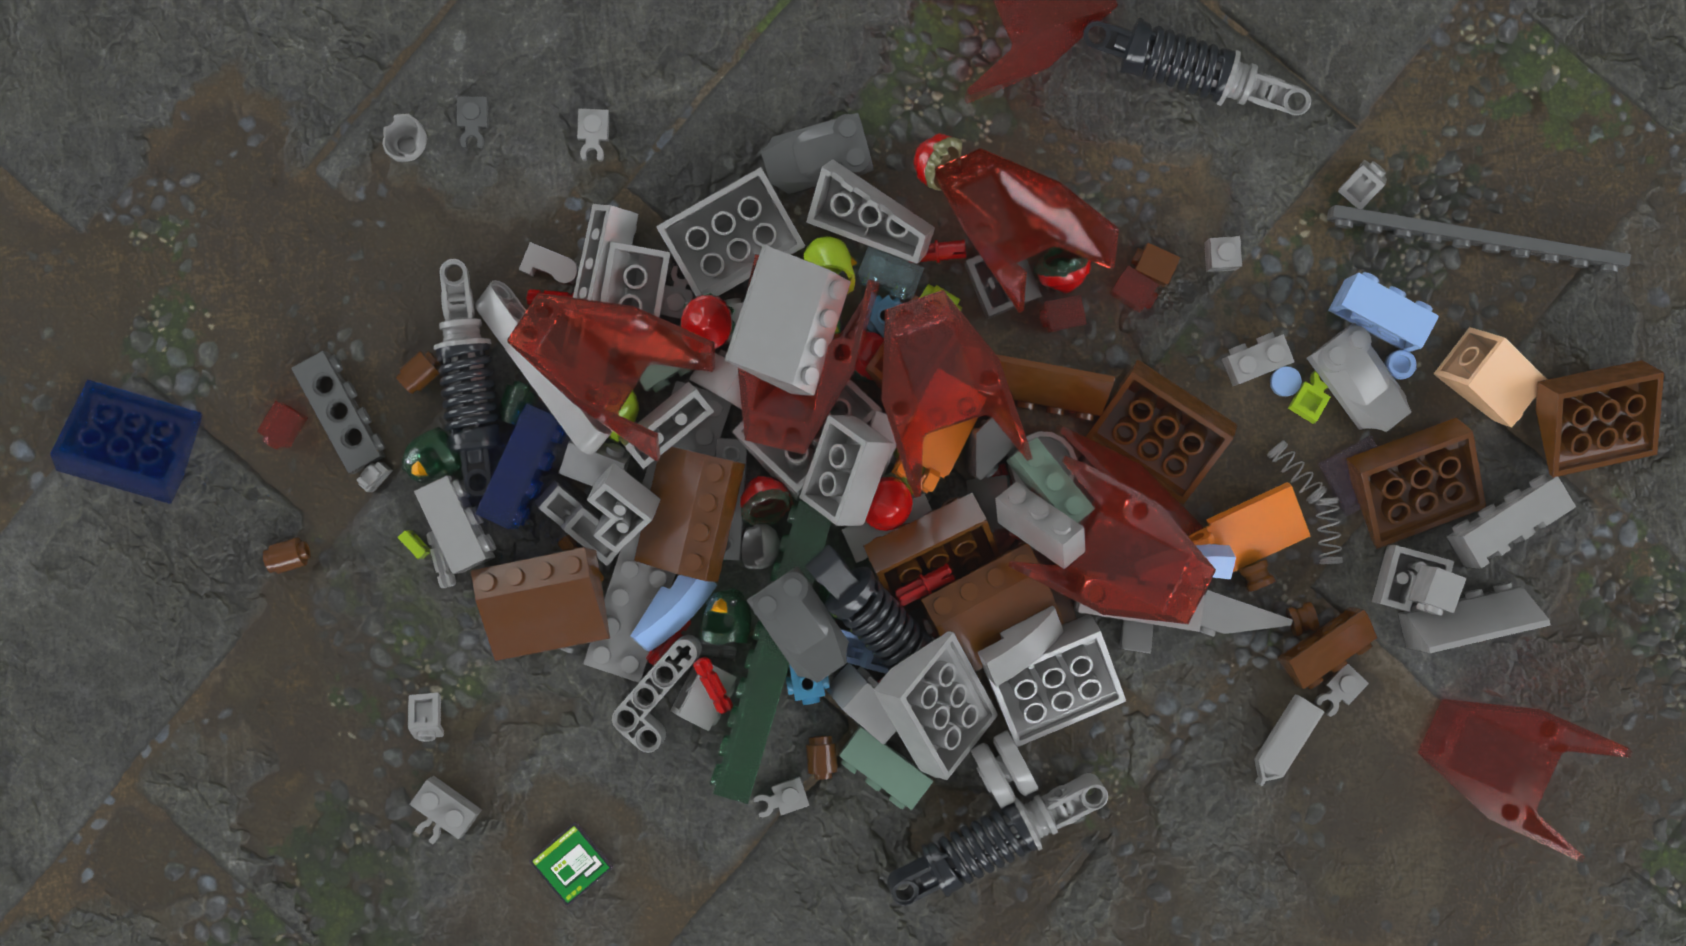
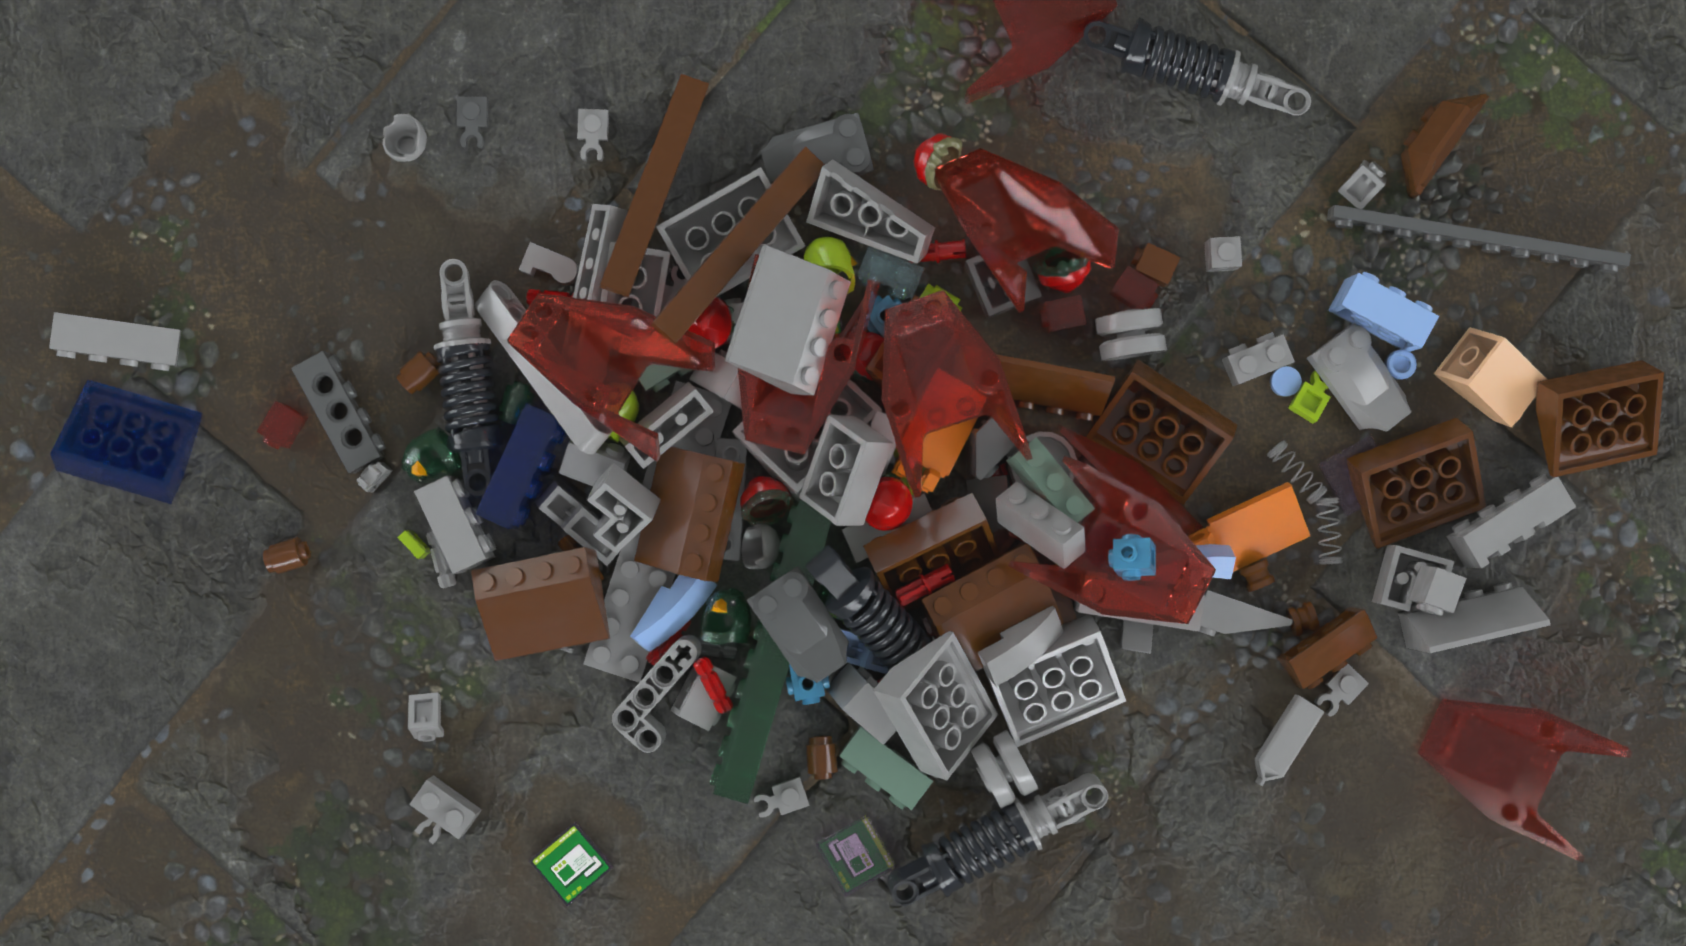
(116, 340): none -> light grey wedge
(654, 186): none -> reddish brown tile
(738, 246): none -> reddish brown tile
(856, 855): none -> tile
(1130, 332): none -> light grey wheel
(1133, 557): none -> dark azure brick
(1436, 138): none -> reddish brown wedge

